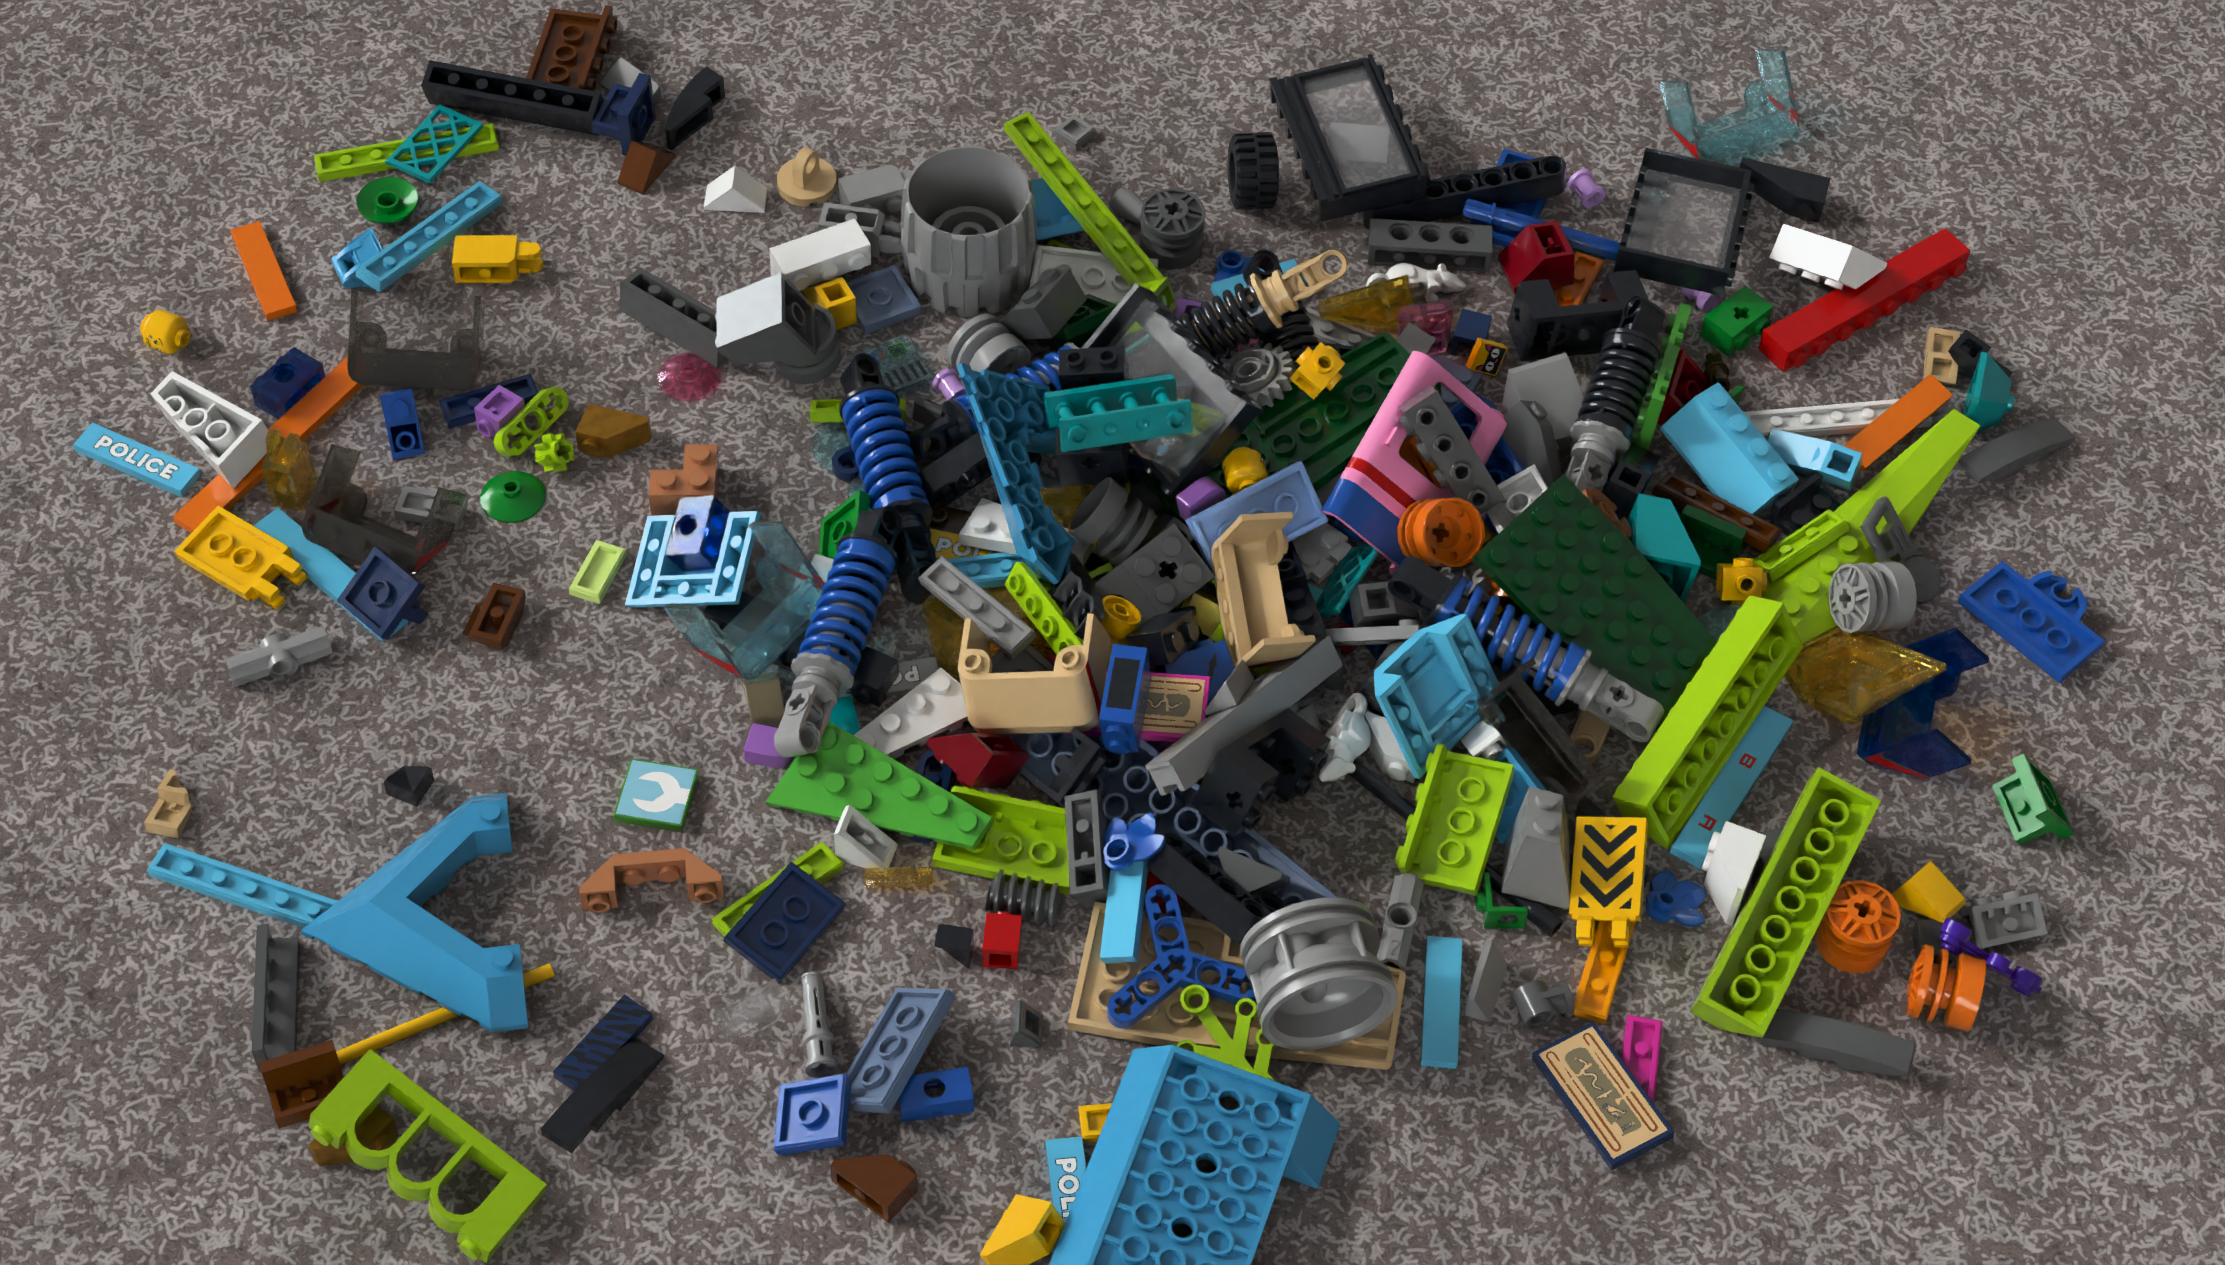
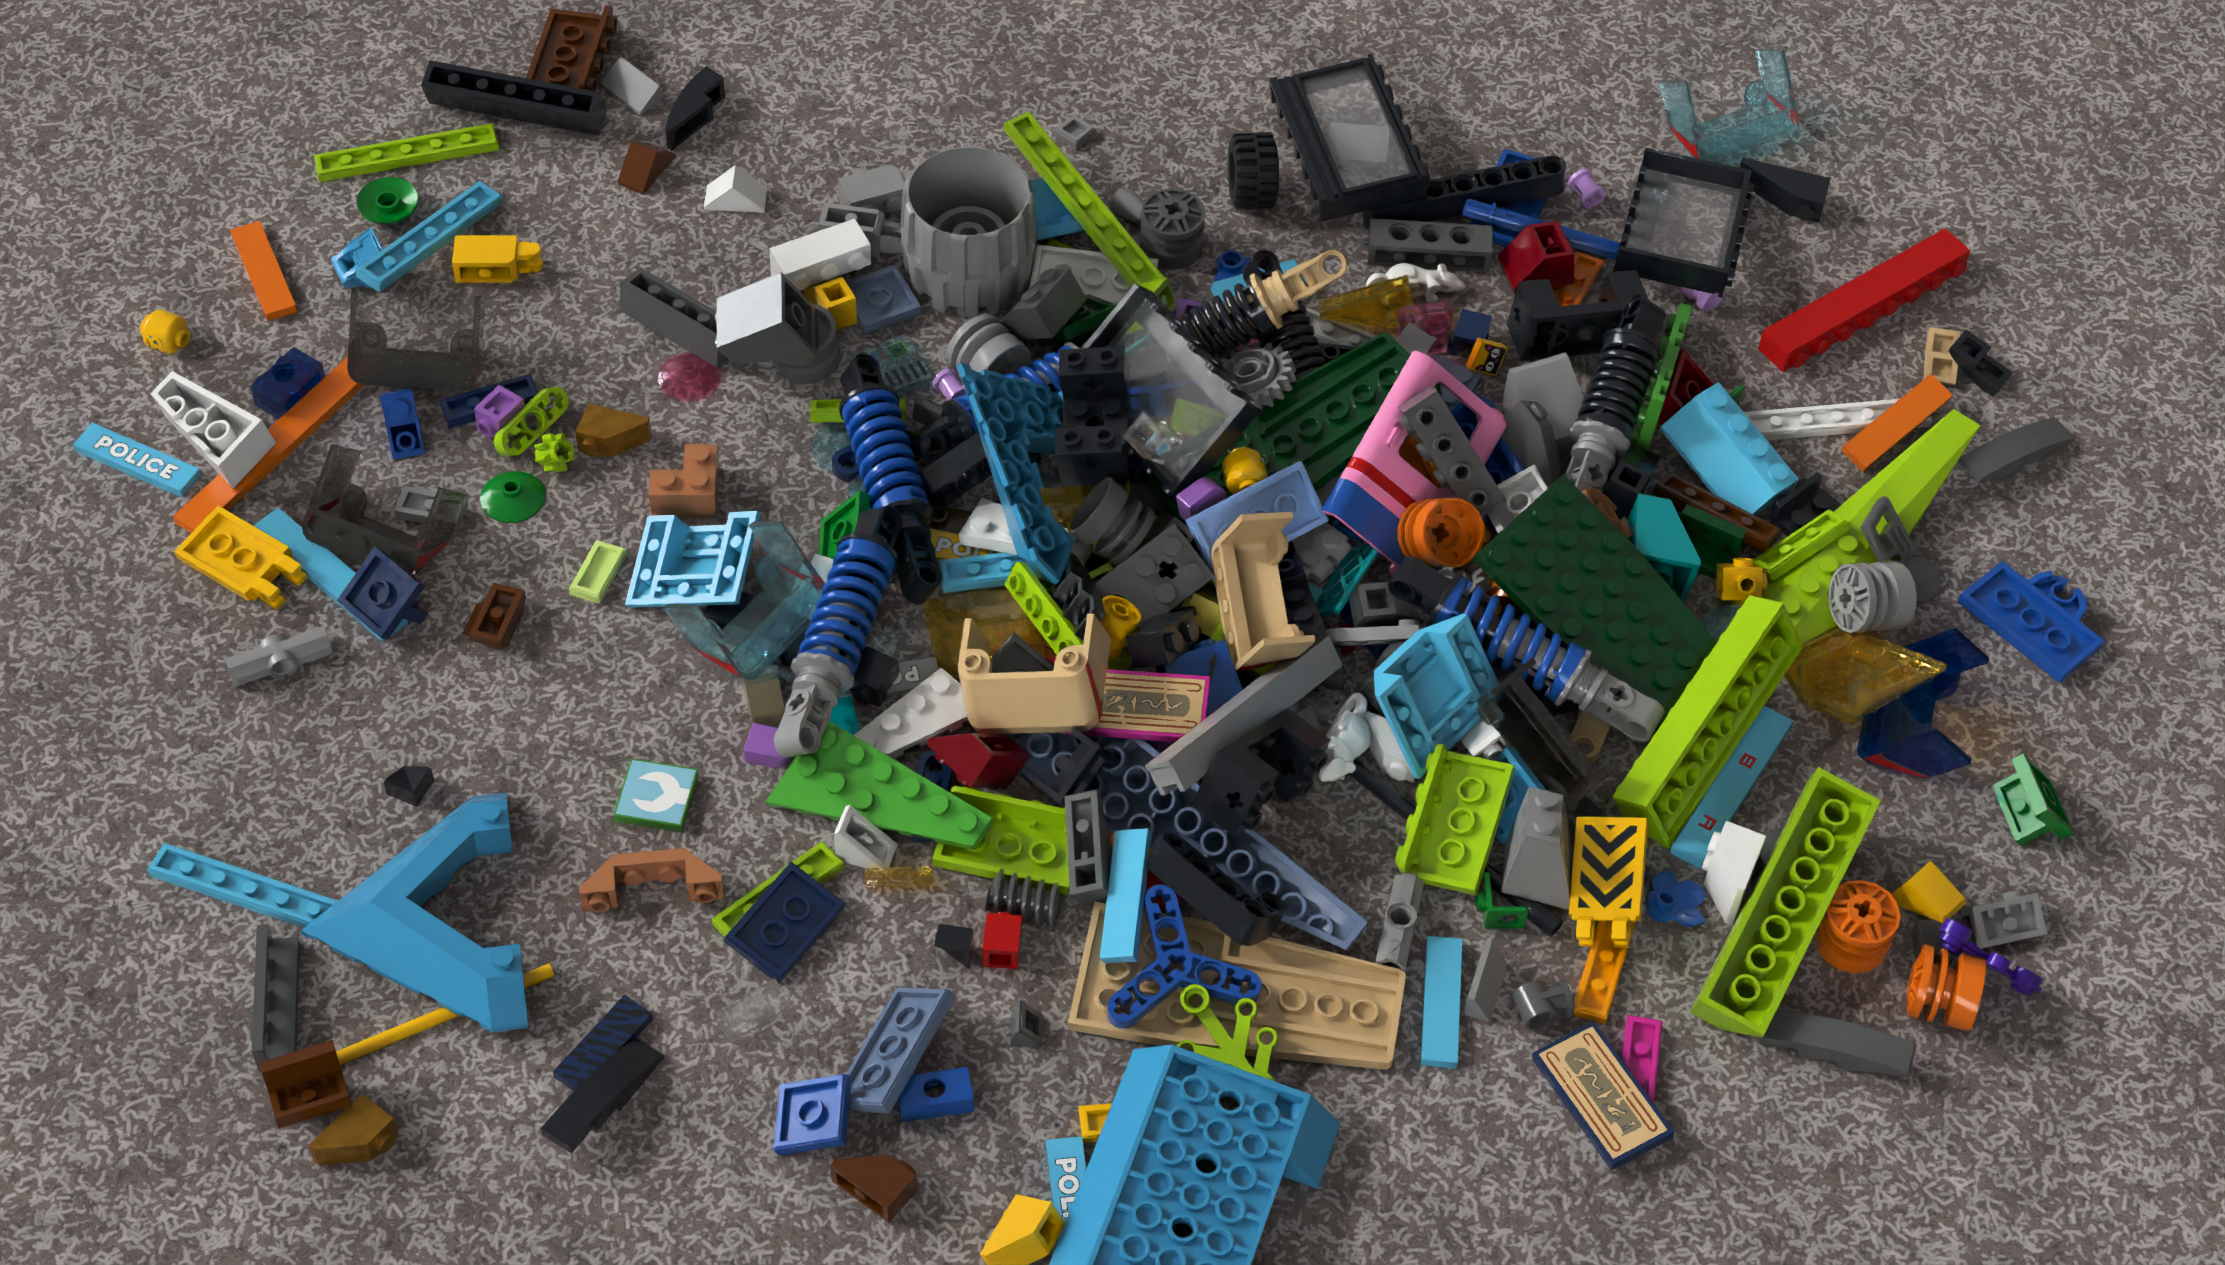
(170, 810): tan slope -> none
(288, 471): clear yellow hinge -> none
(362, 1091): lime fence -> none
(412, 167): teal window -> none
(627, 112): dark blue bracket -> none
(697, 533): clear blue brick -> none
(806, 179): tan tile -> none
(818, 1038): light grey pin -> none
(973, 602): light grey tile -> none
(1118, 412): teal fence -> none
(1125, 698): blue brick -> none
(1131, 842): blue plate -> none
(1232, 689): light grey slope -> none
(1251, 874): dark grey slope -> none
(1317, 370): yellow brick -> none
(1318, 973): light grey wheel -> none
(1717, 370): dark brown axle -> none
(1736, 321): green brick -> none
(1812, 455): medium azure slope -> none
(1824, 259): white slope -> none
(1988, 394): teal slope -> none

